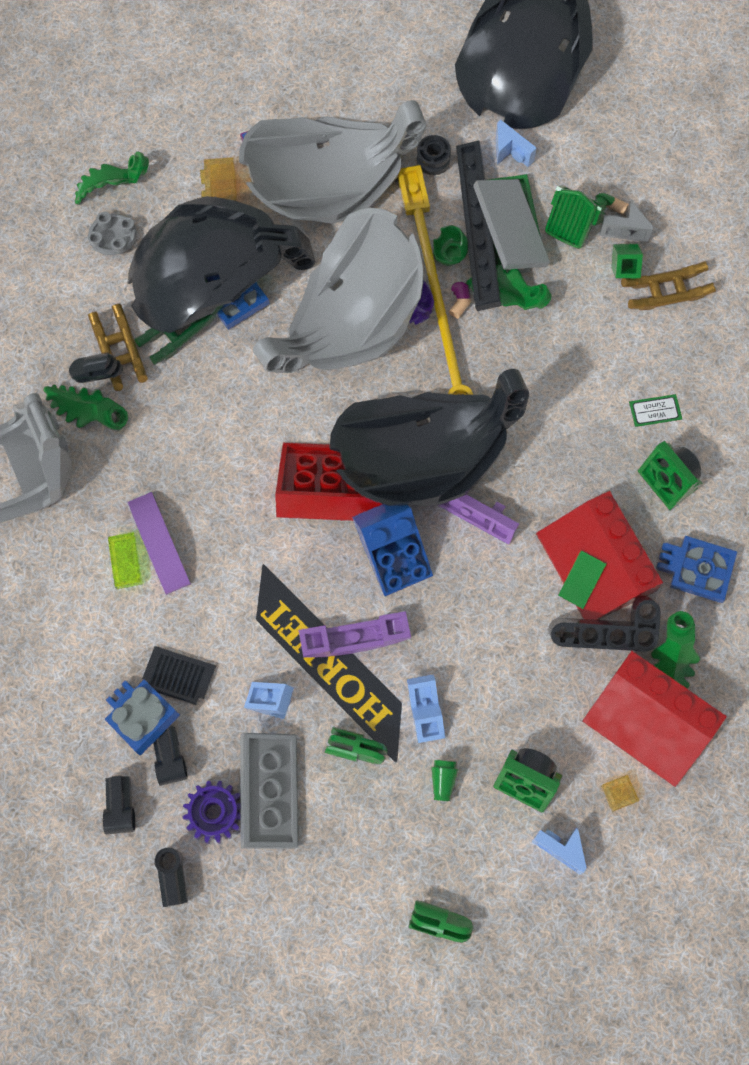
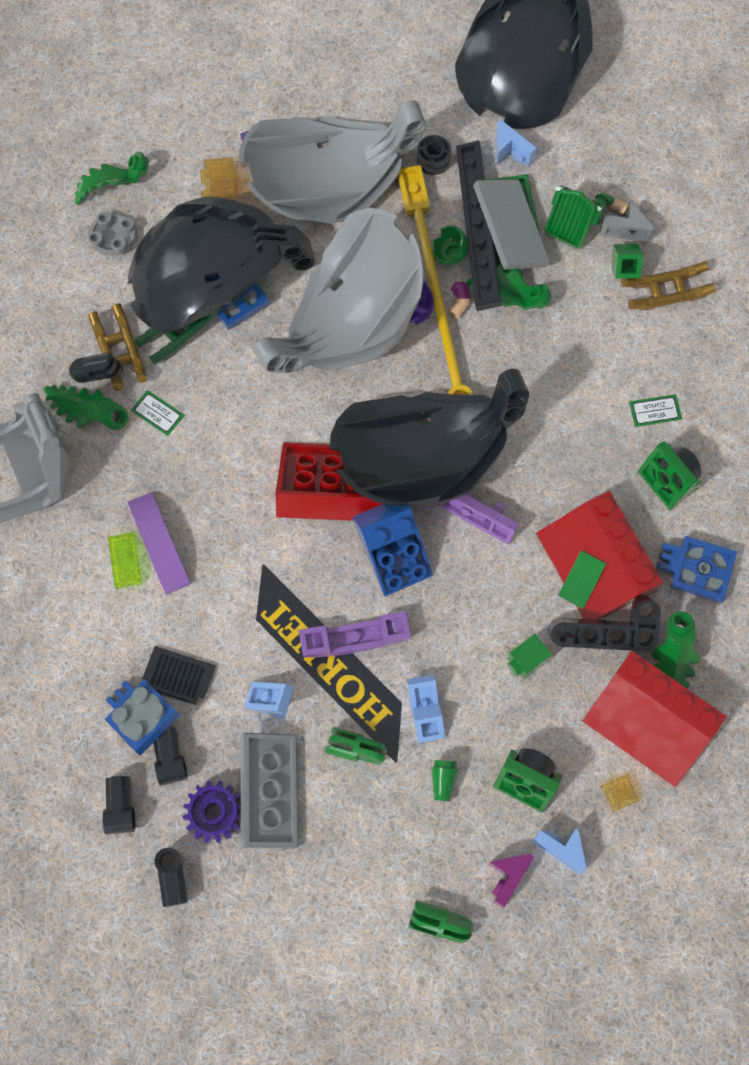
(157, 412): none -> sticker
(513, 869): none -> magenta slope
(528, 657): none -> green brick

